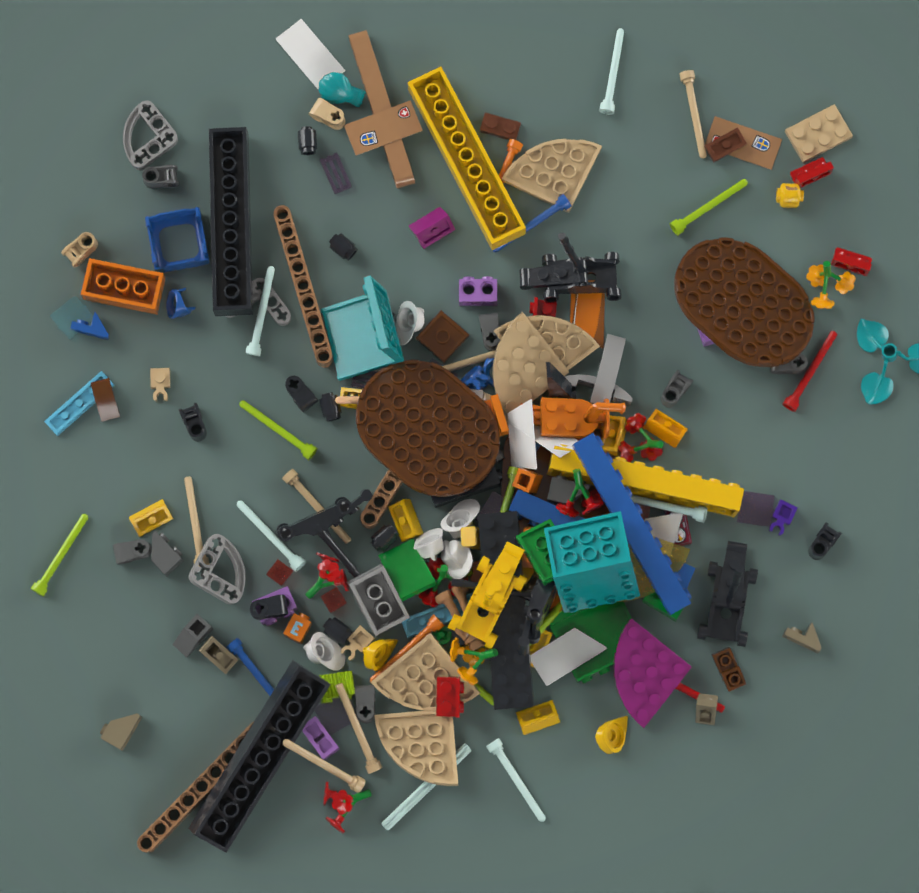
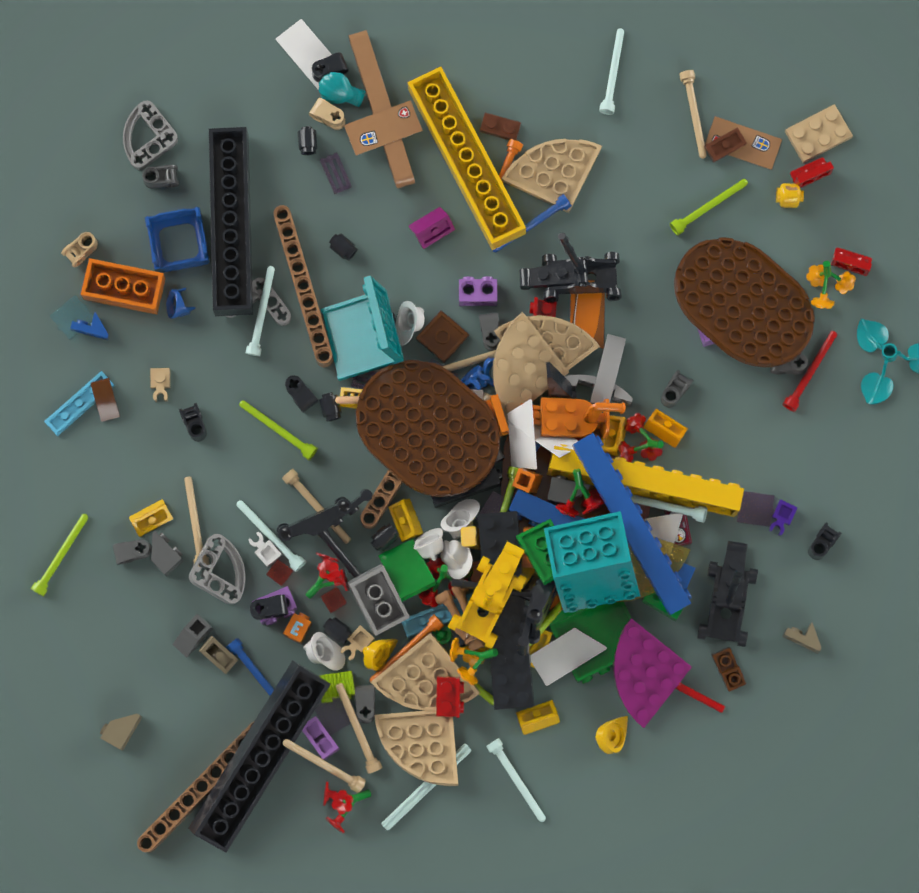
(266, 551): none -> white plate
(333, 63): none -> black piece
(706, 709): dark tan slope -> none

